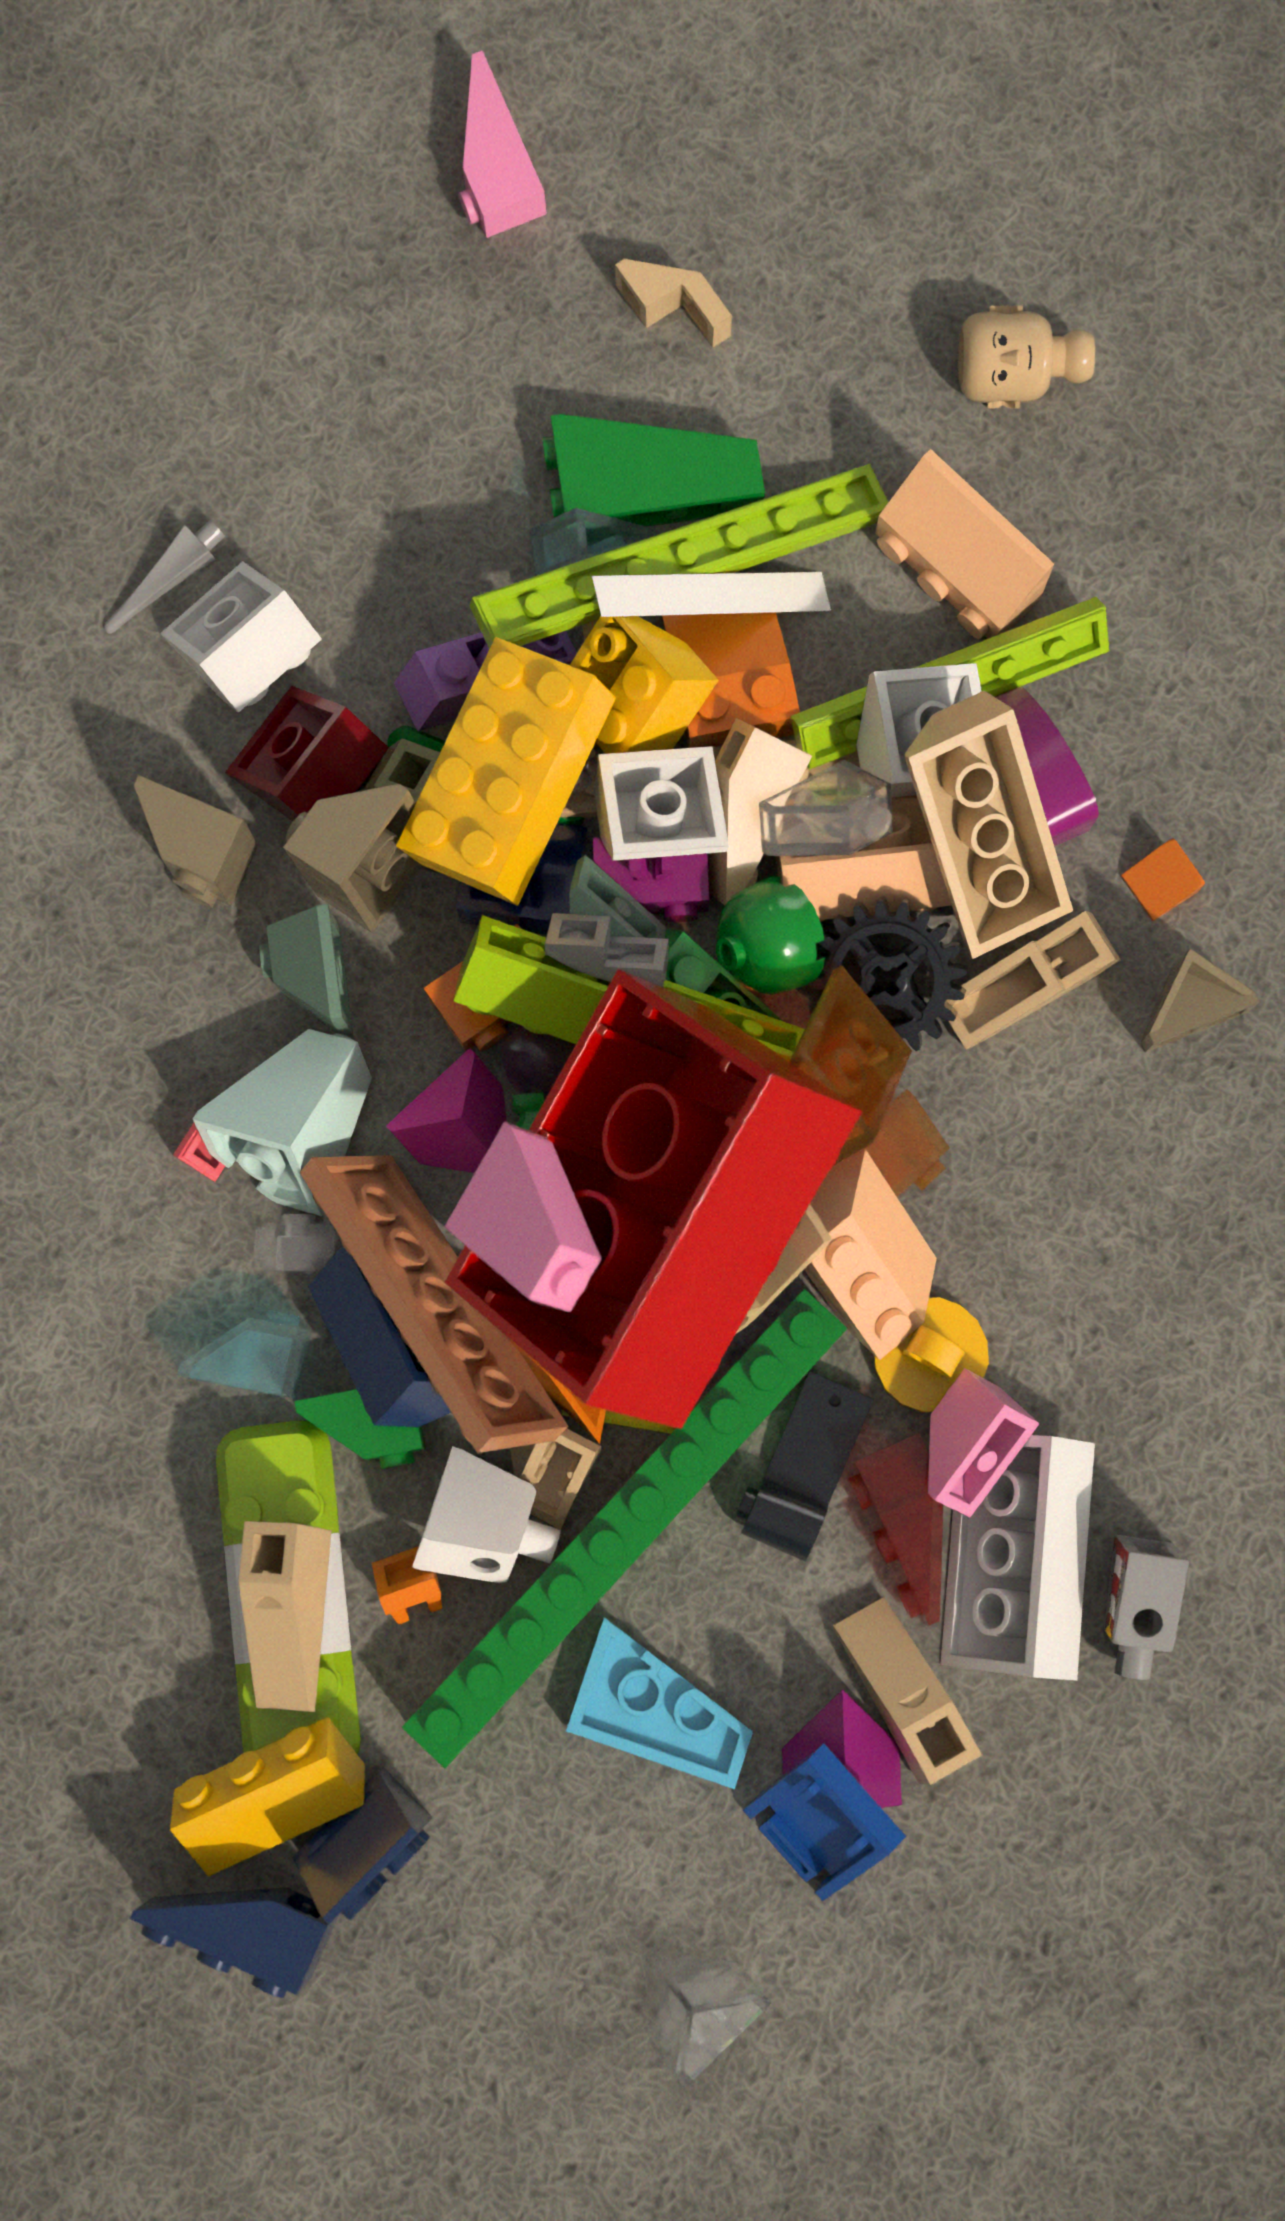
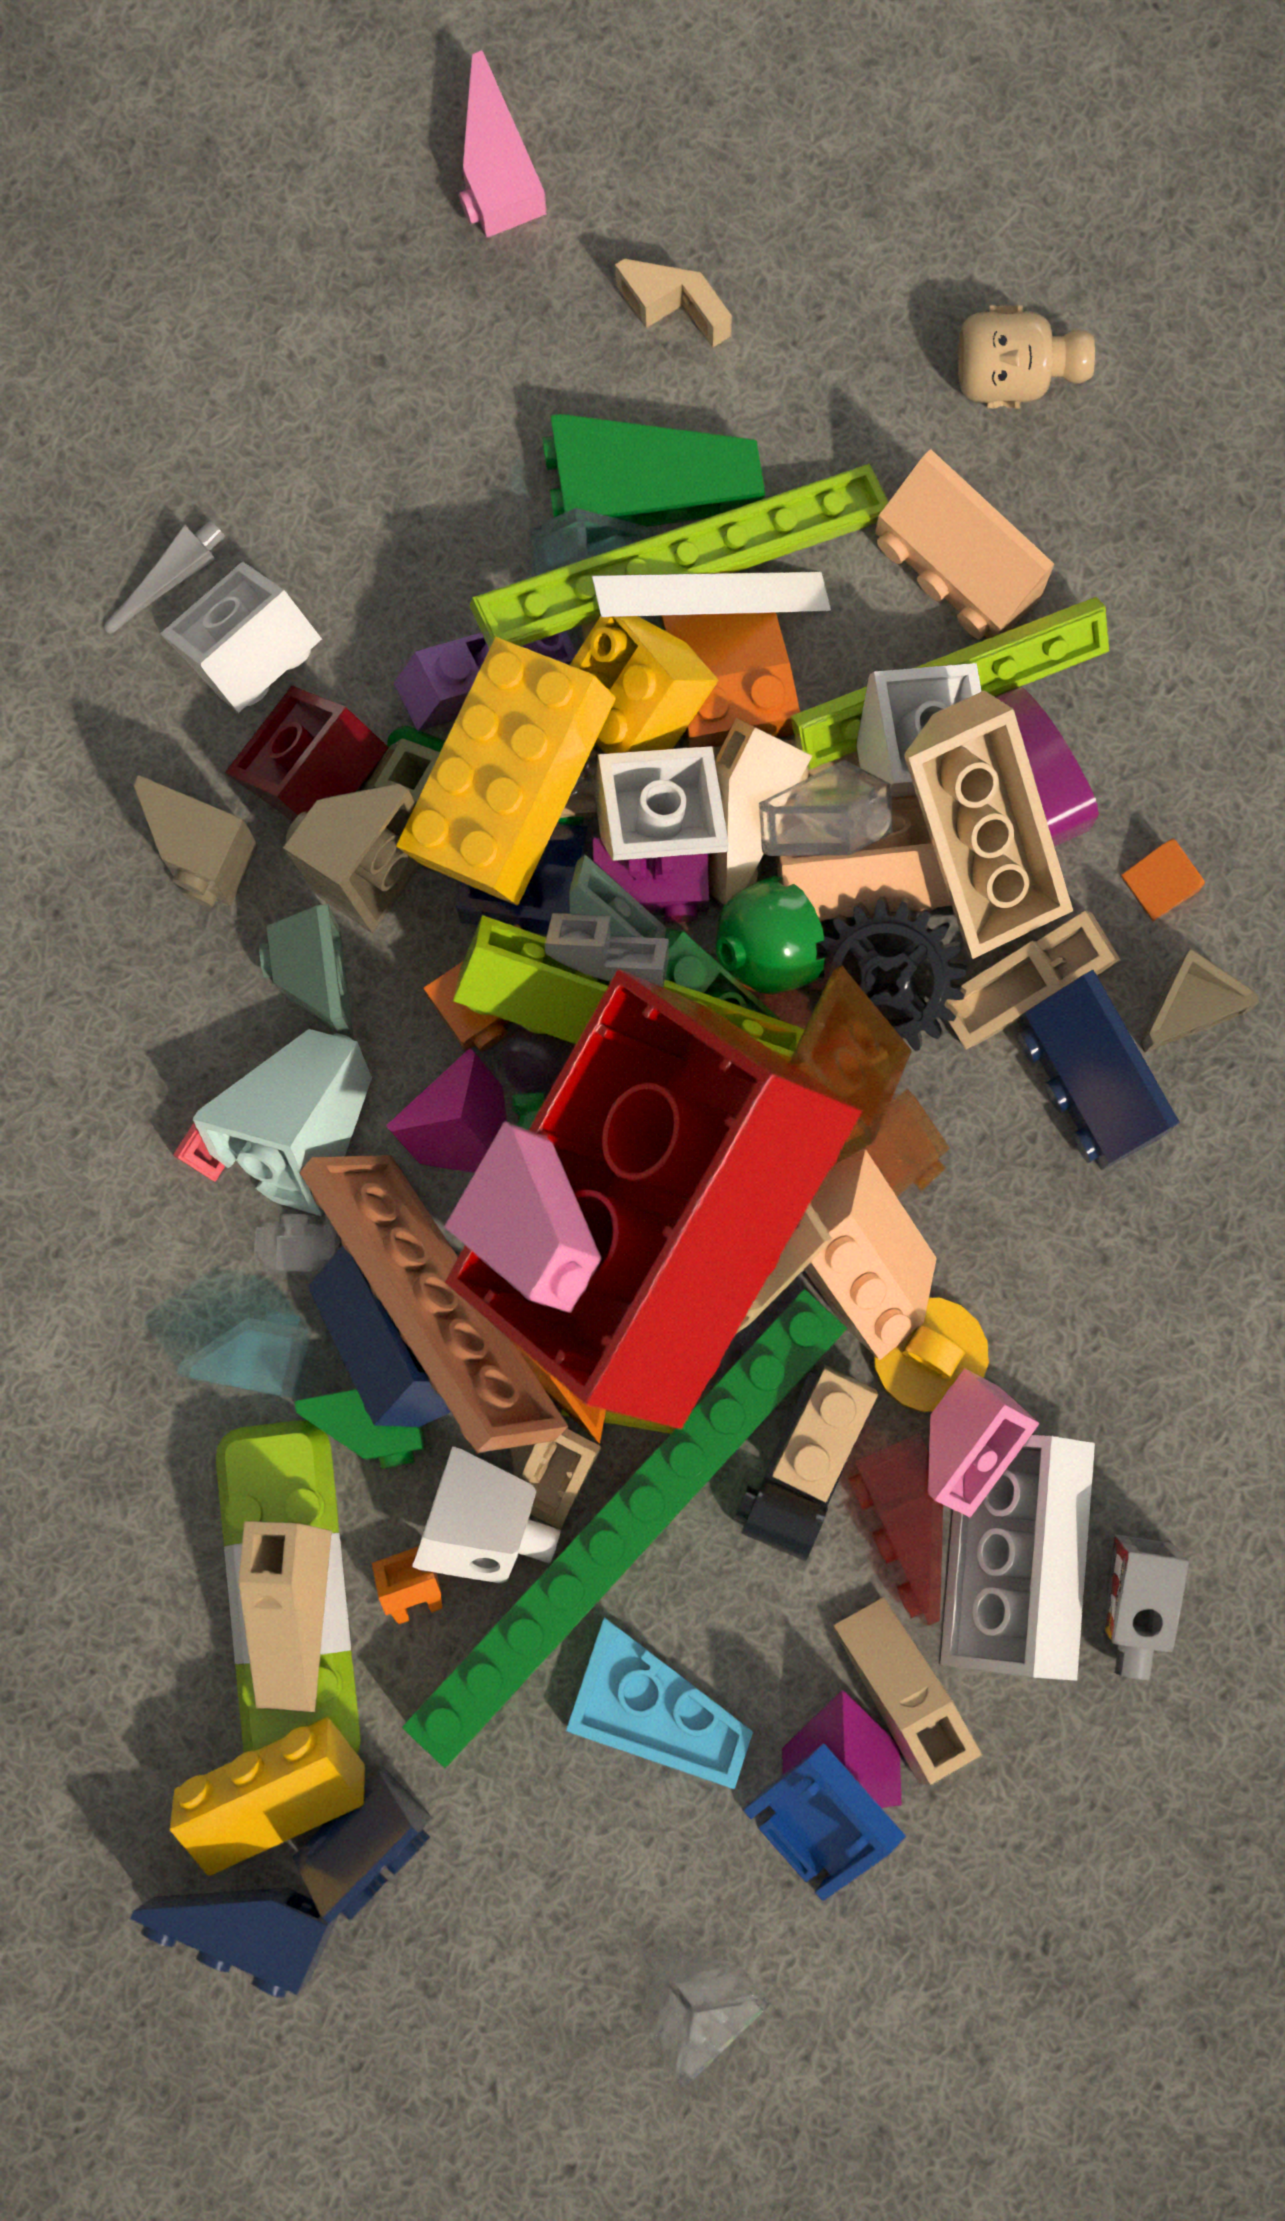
(825, 1433): none -> tan brick
(1095, 1072): none -> dark blue slope

